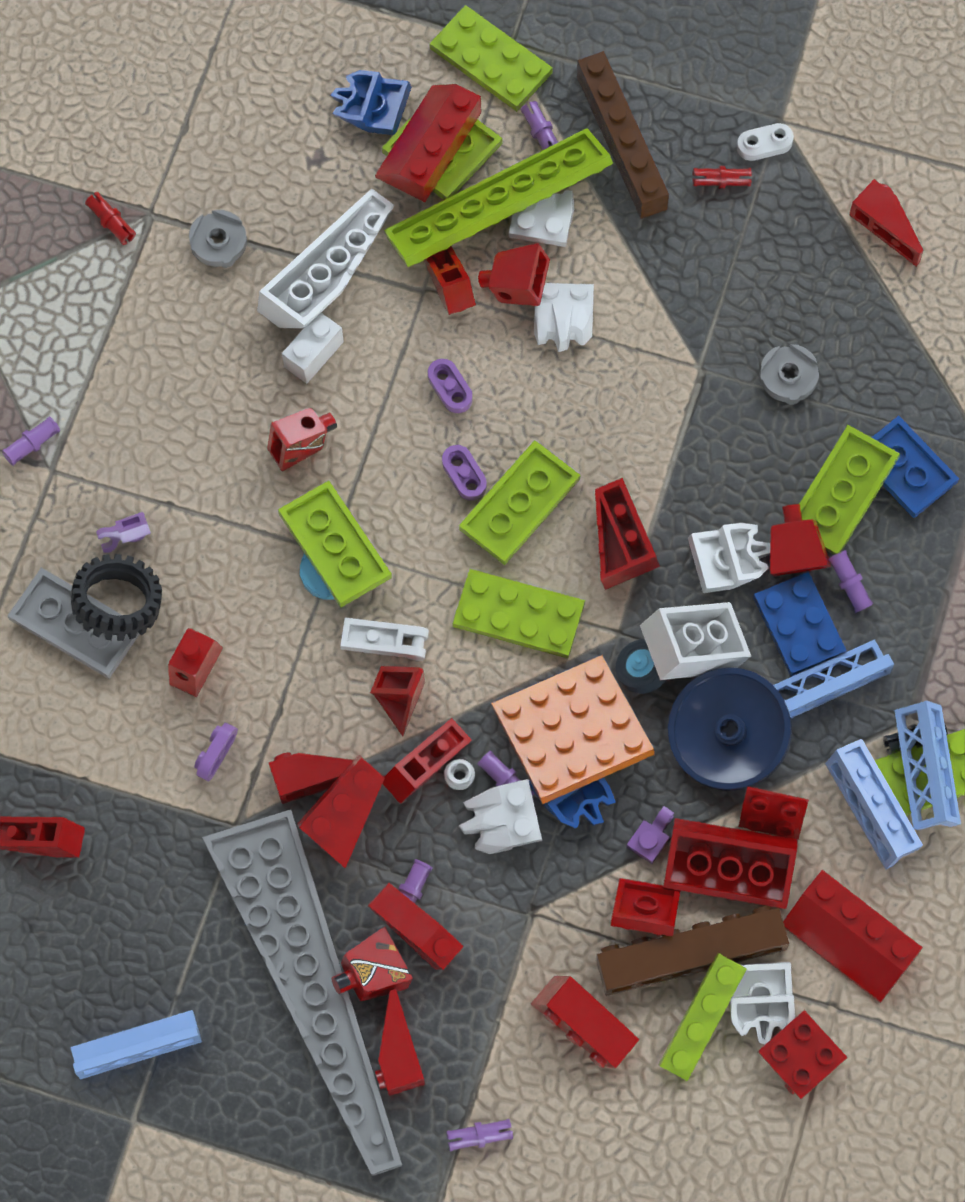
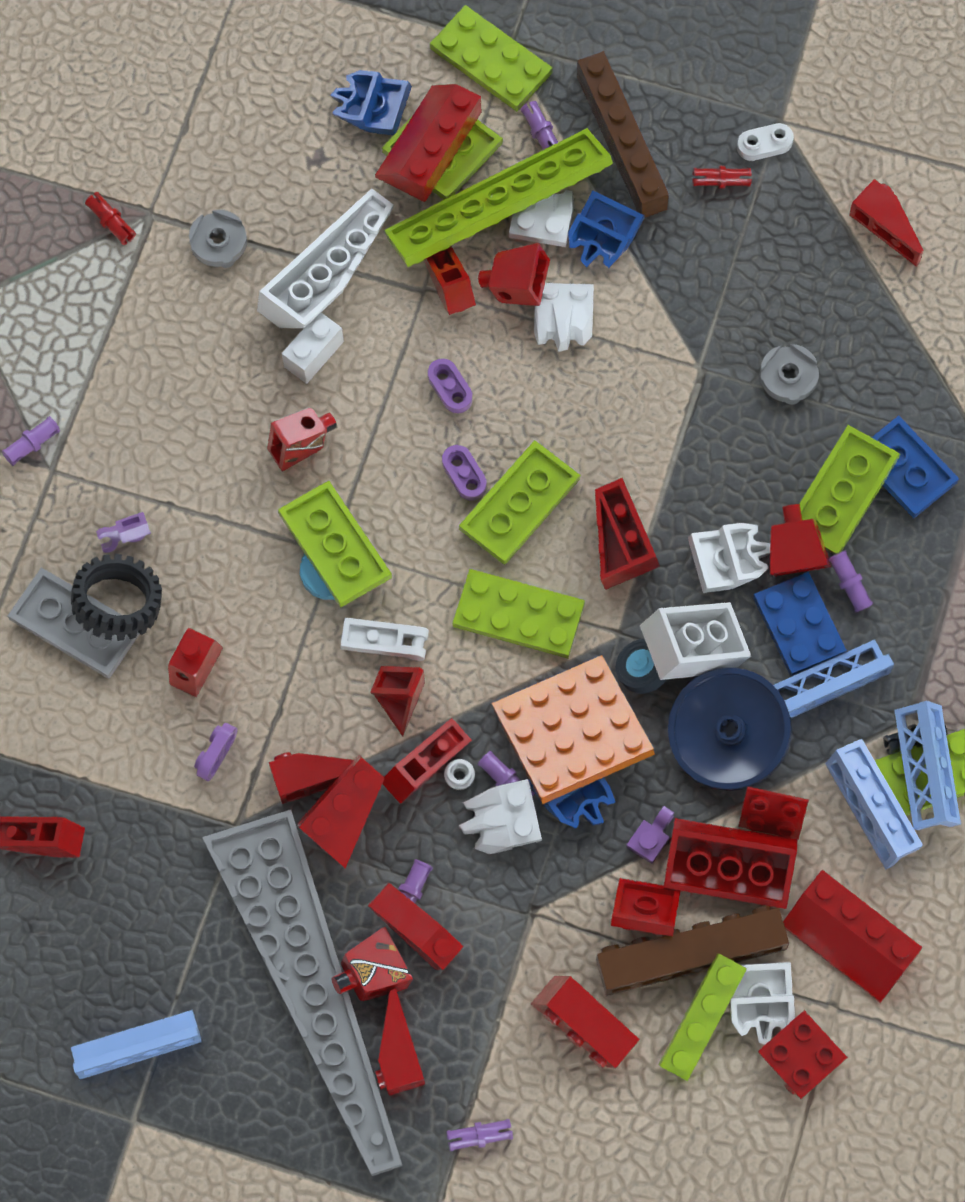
(604, 229): none -> blue plate

